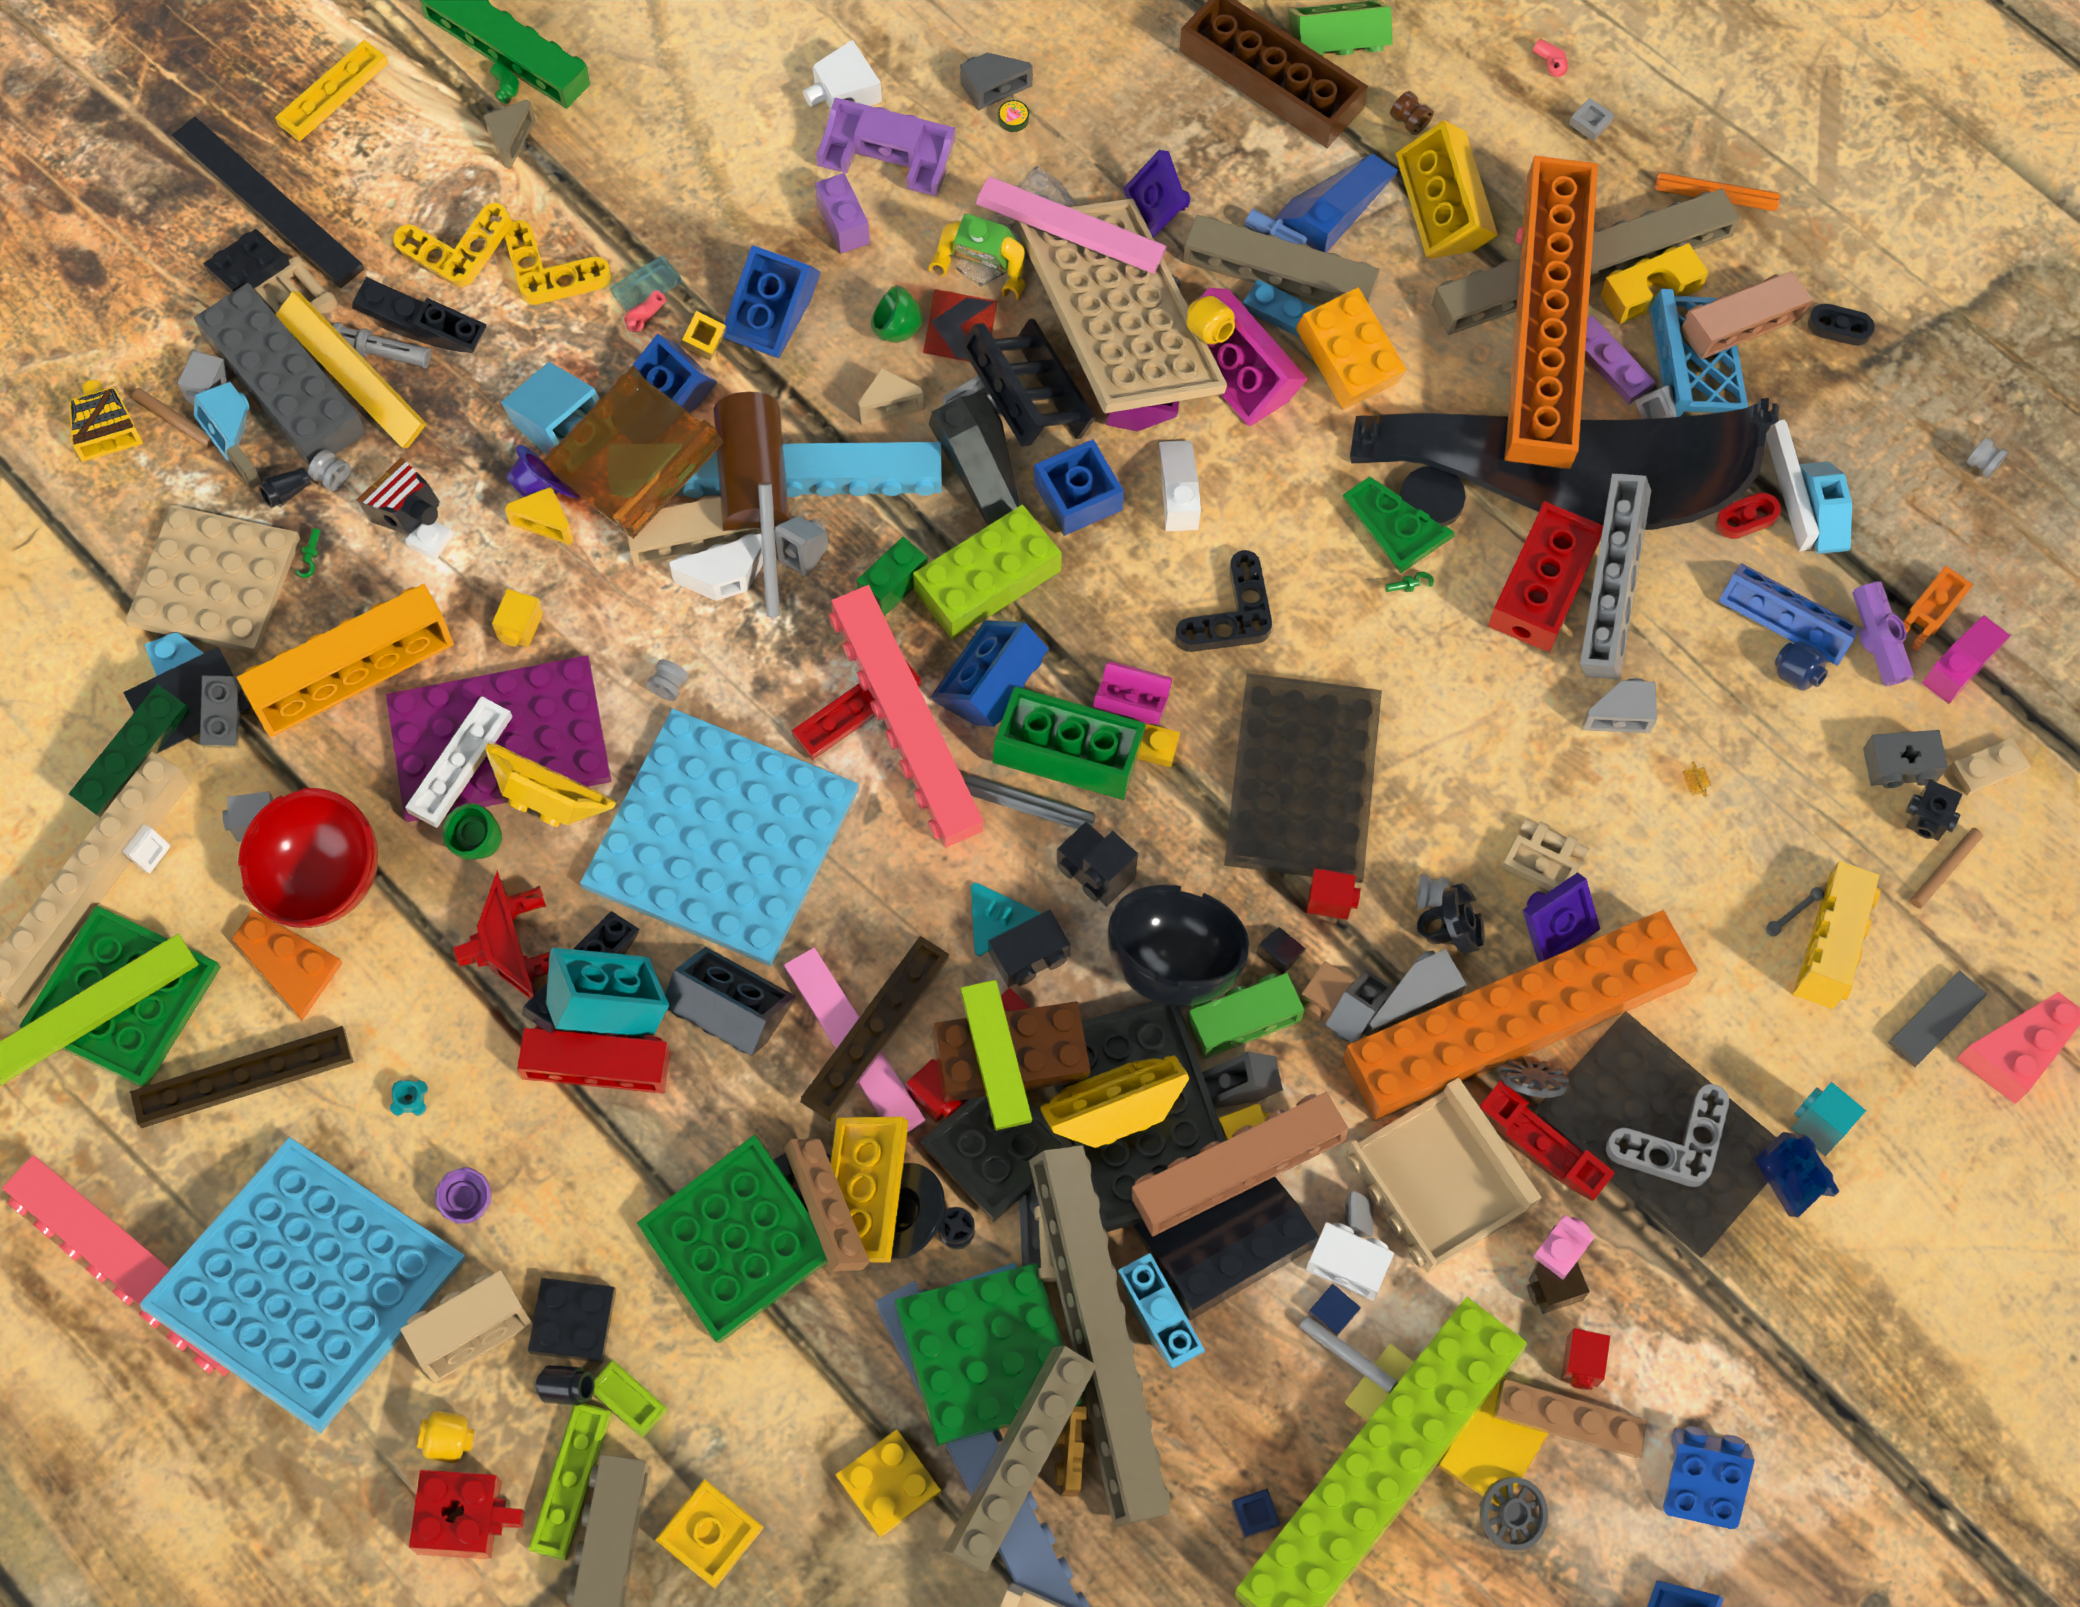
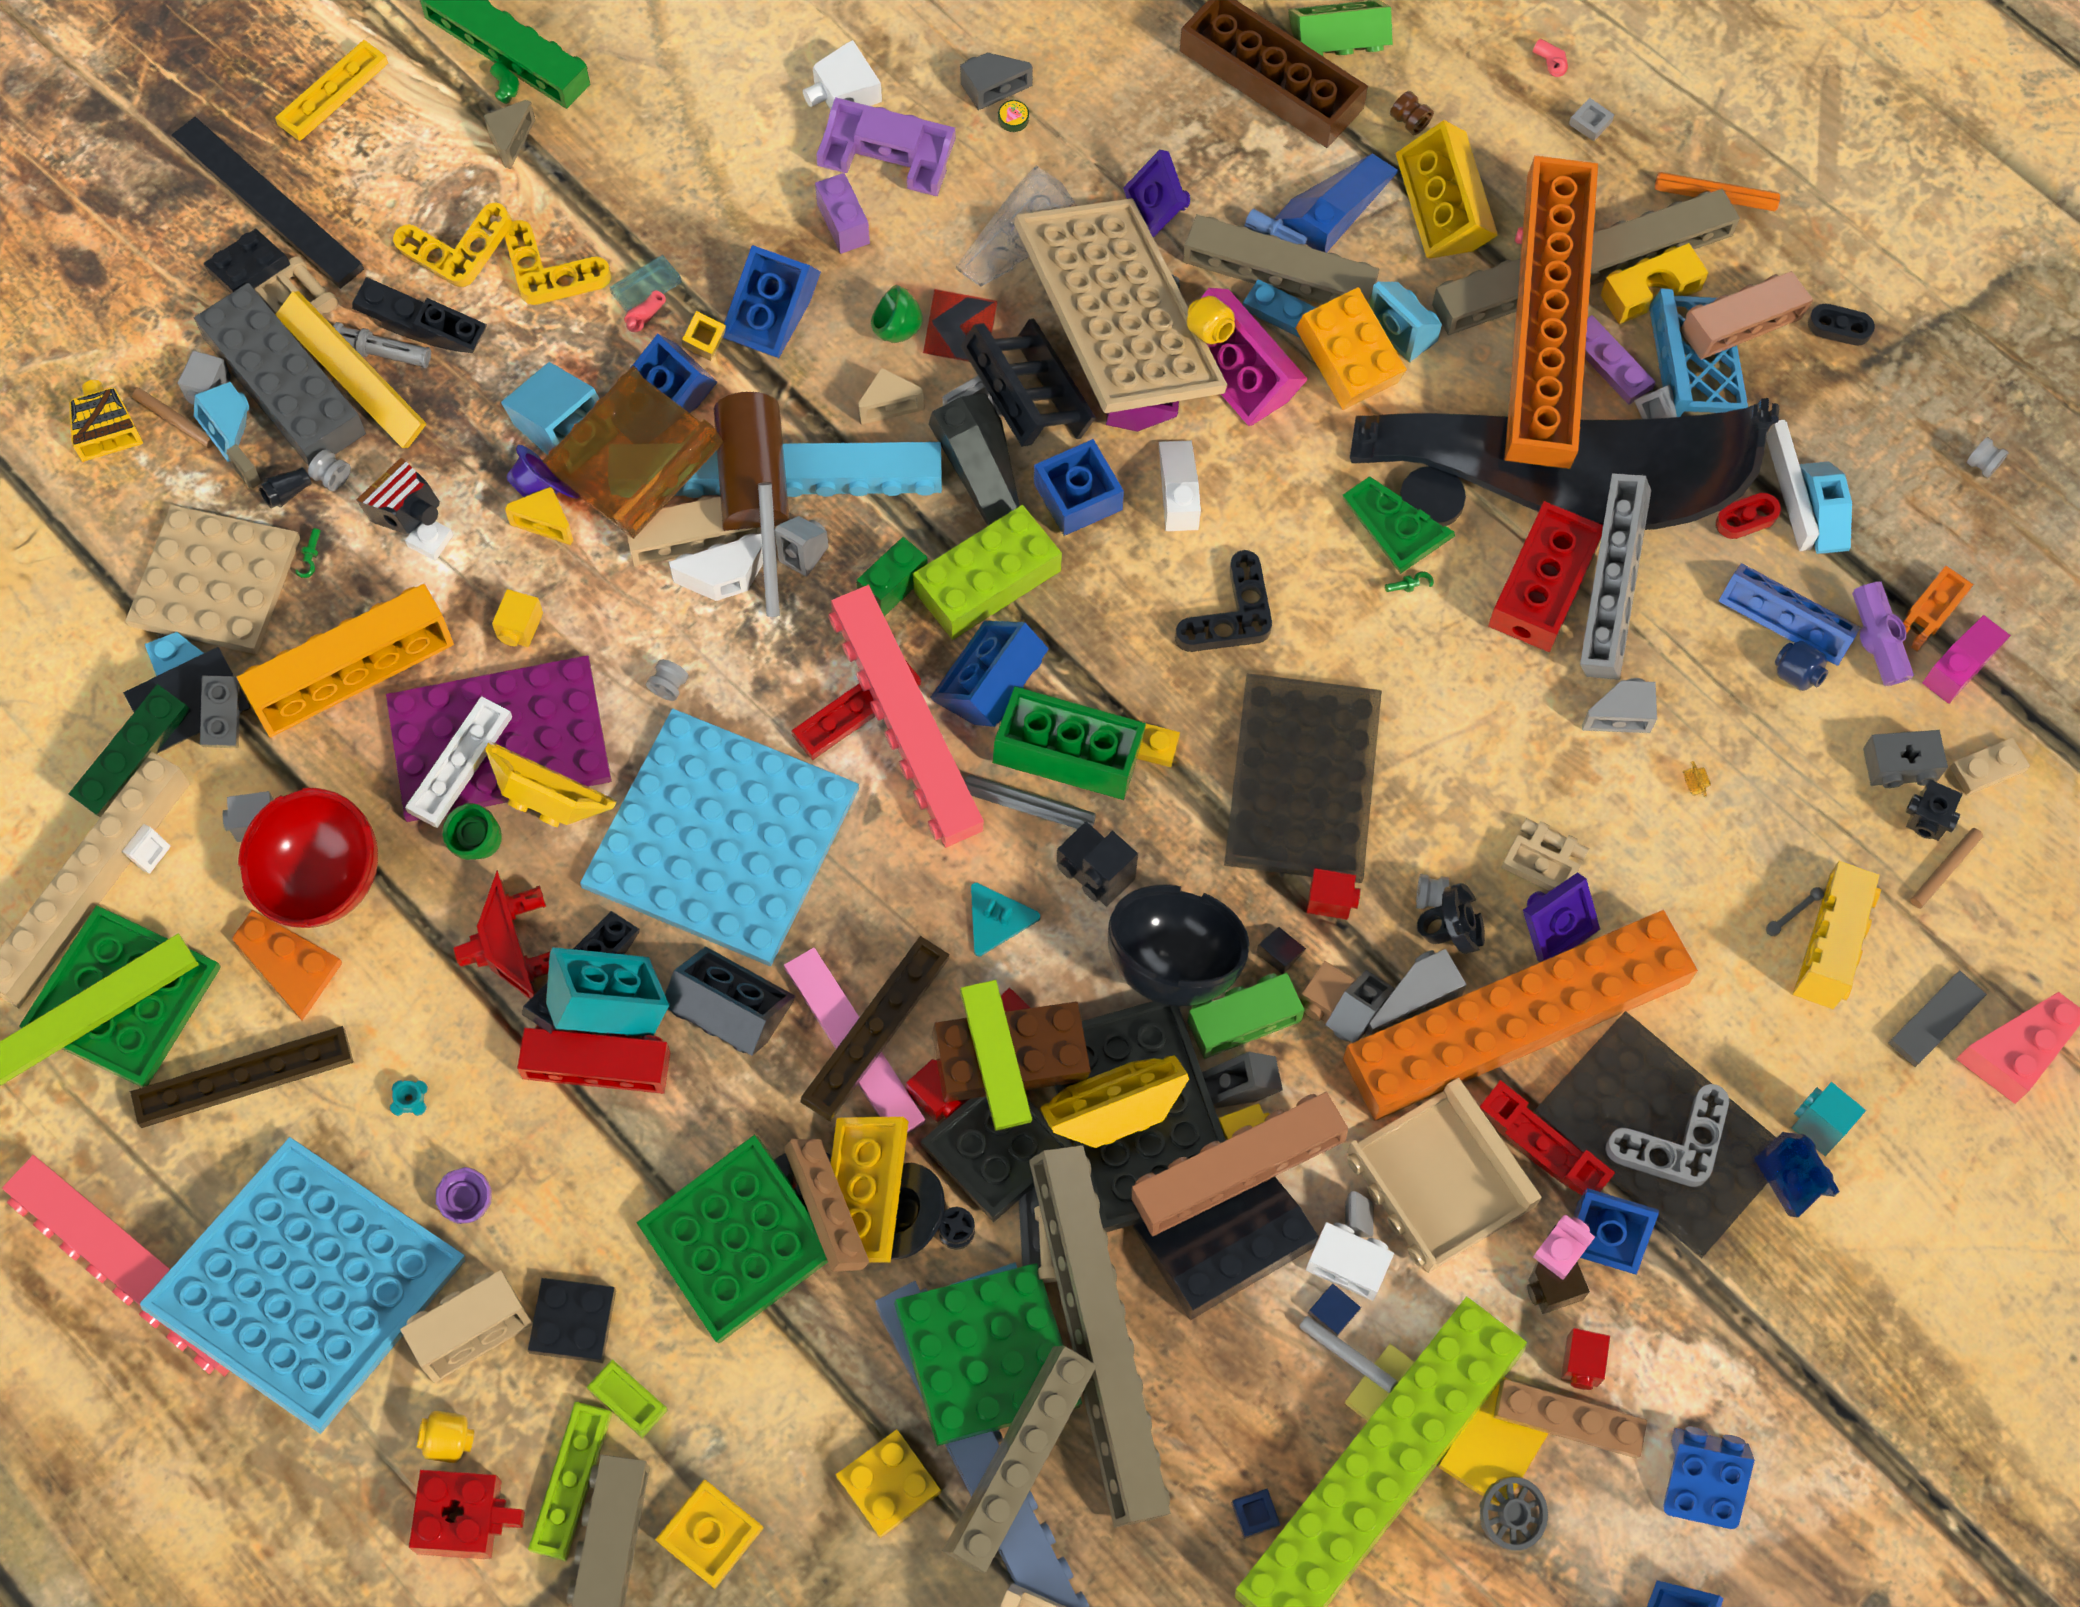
(565, 1385): black brick -> none
(983, 244): torso -> none
(1029, 949): black brick -> none
(1069, 1471): pearl gold wing -> none
(1071, 225): bright pink tile -> none
(1133, 693): dark pink bracket -> none
(1159, 1312): medium azure slope -> none
(1404, 319): none -> medium azure slope
(1534, 1078): dark grey wheel -> none
(1618, 1227): none -> blue slope

